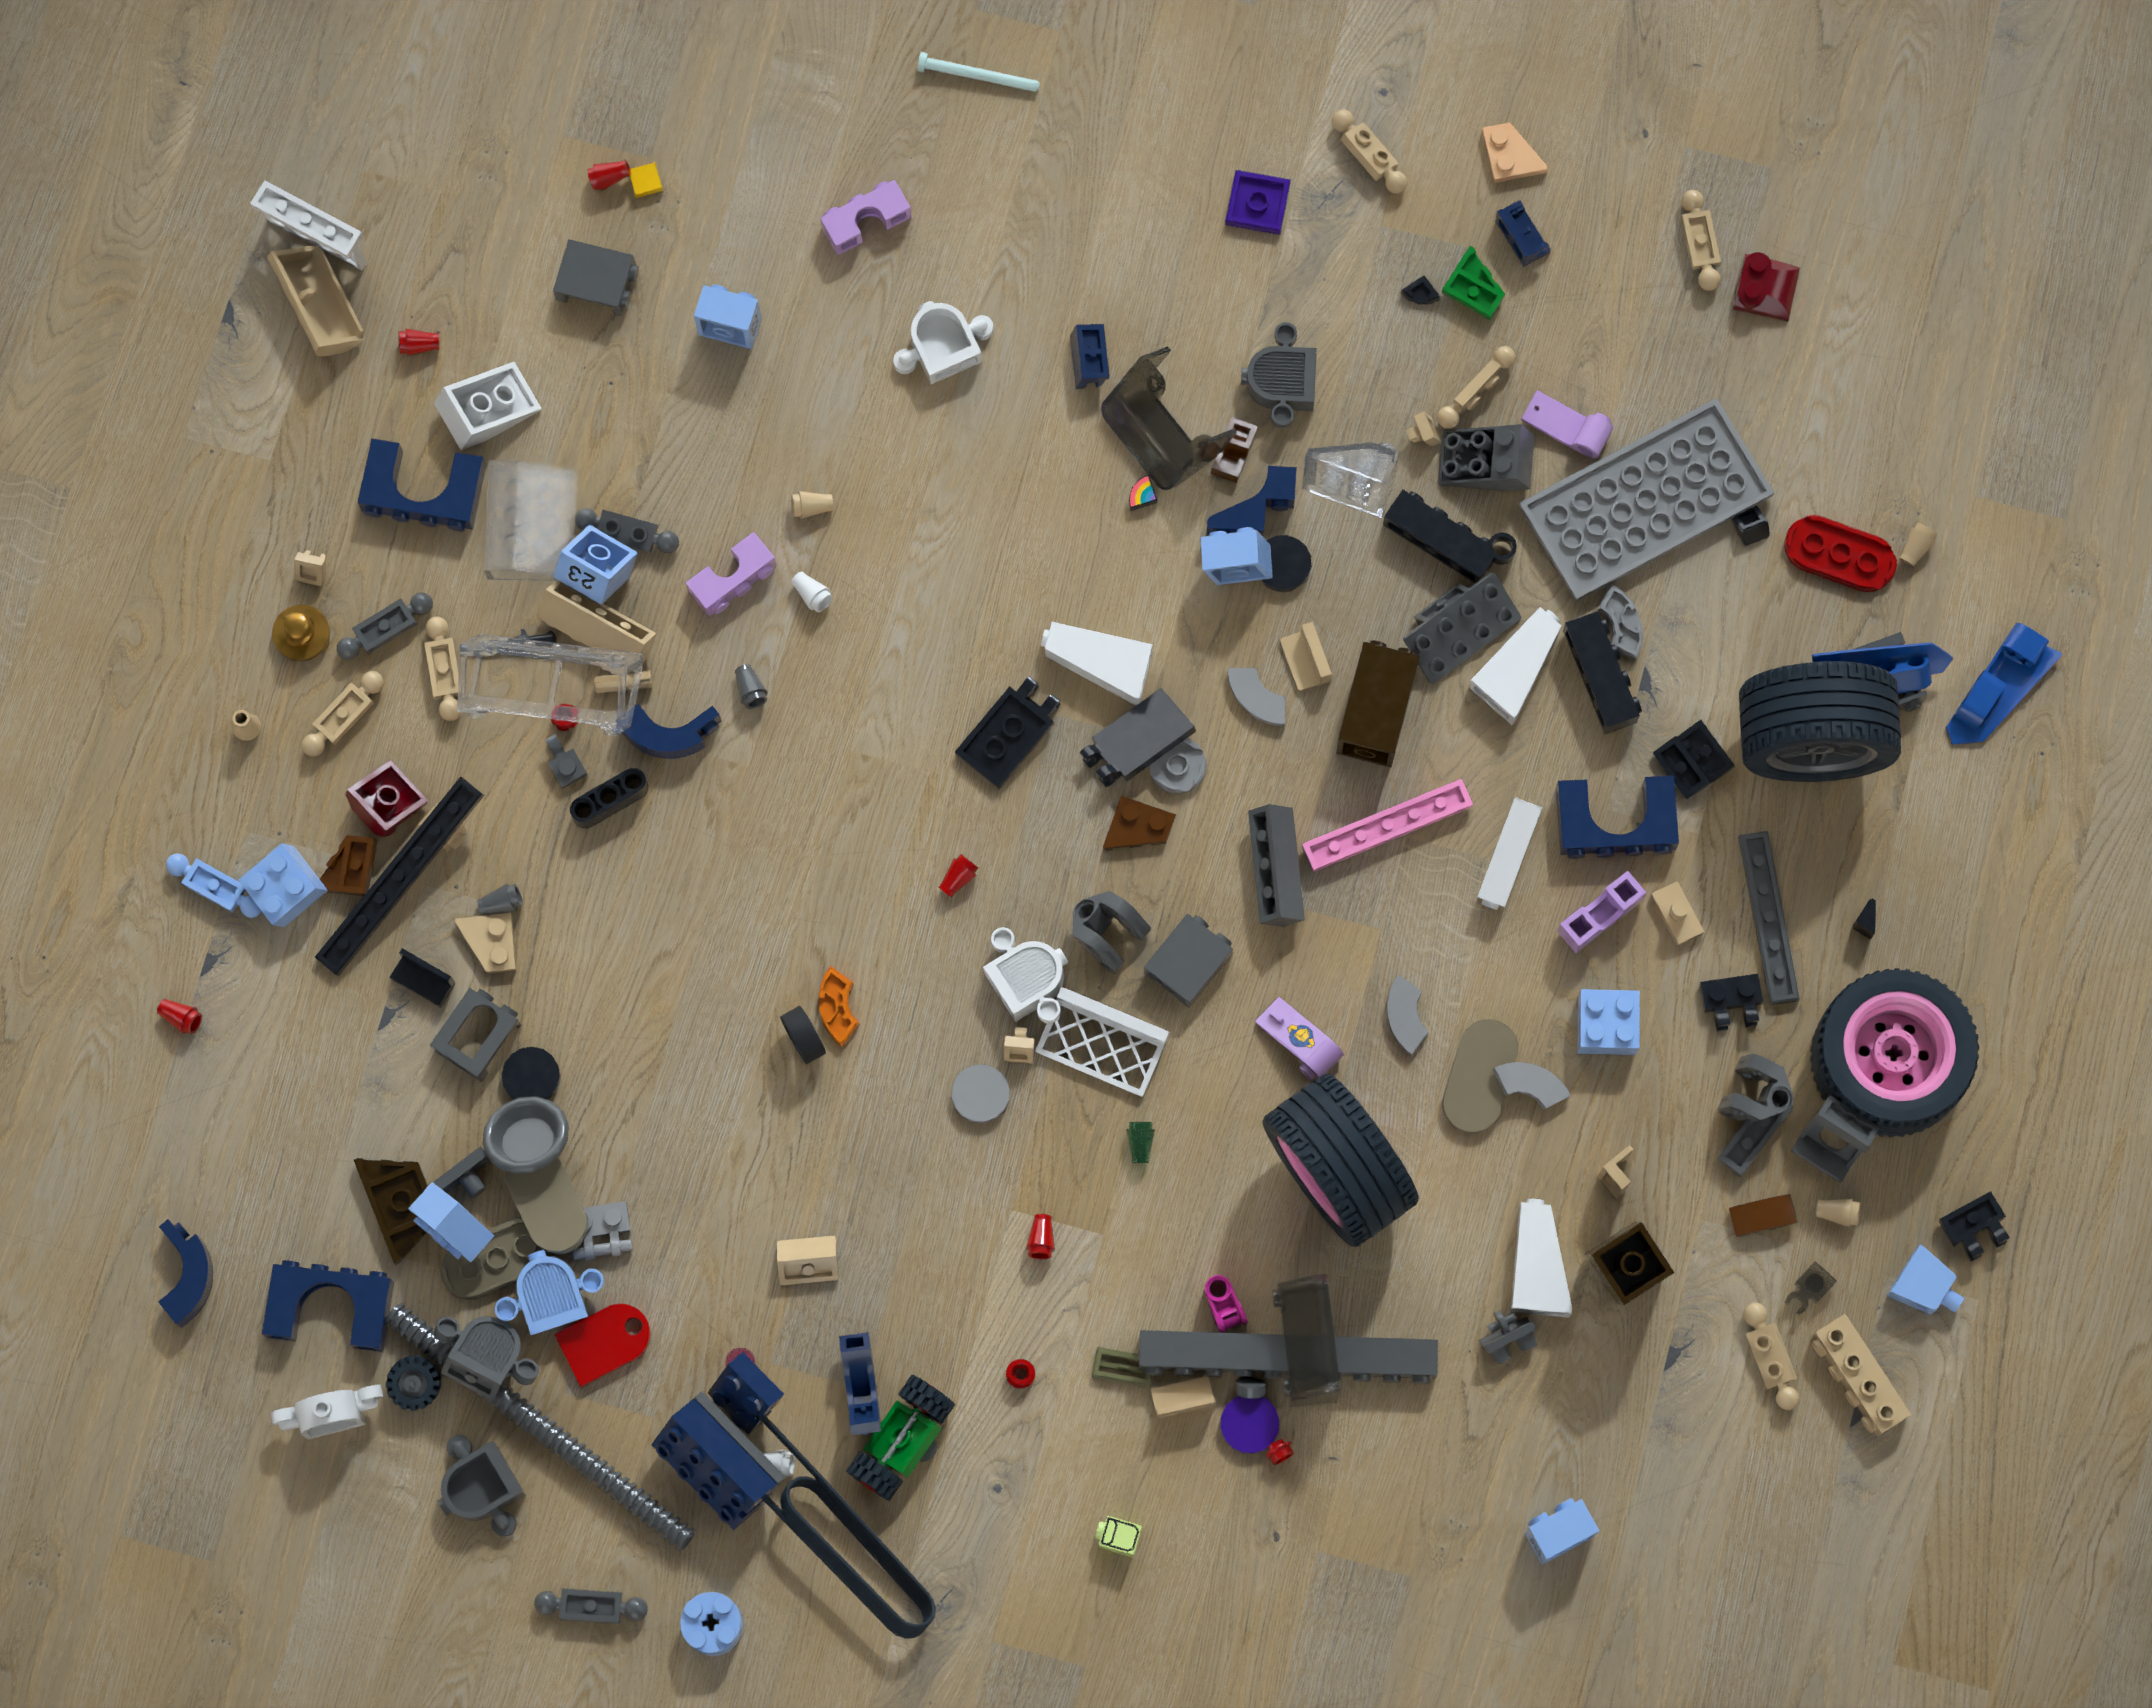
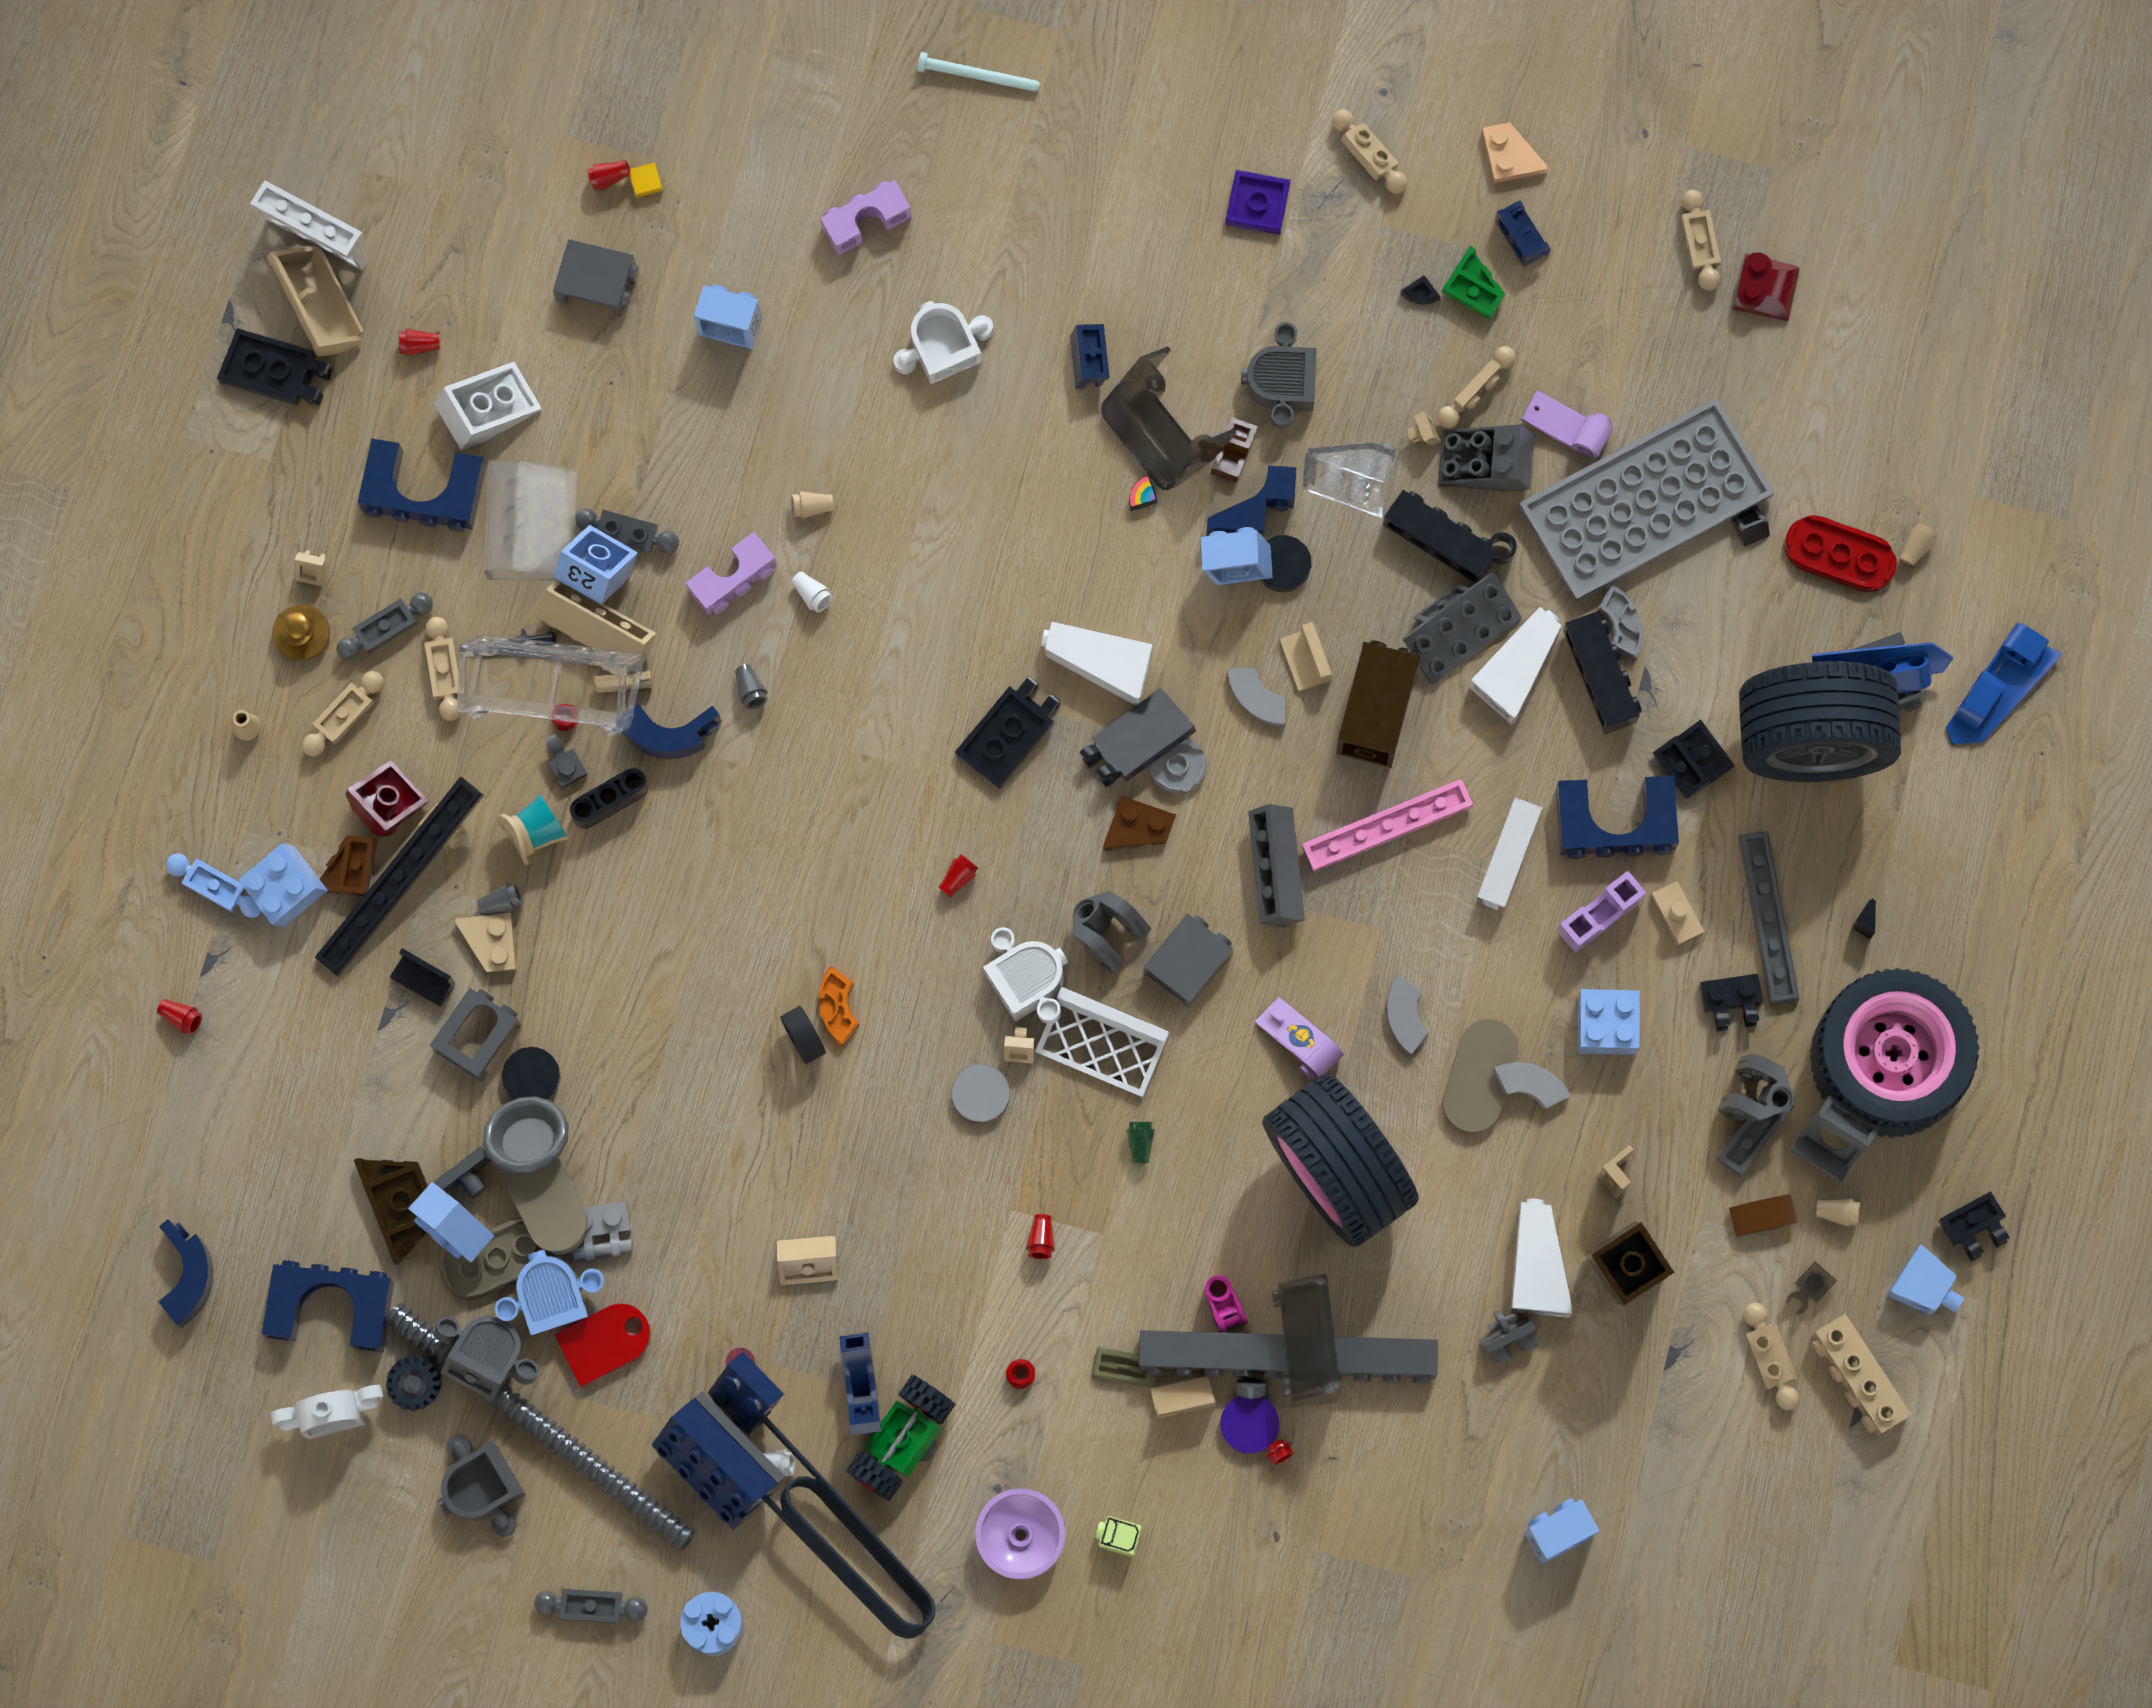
(272, 368): none -> black tile
(532, 828): none -> hat
(1015, 1512): none -> lavender dish

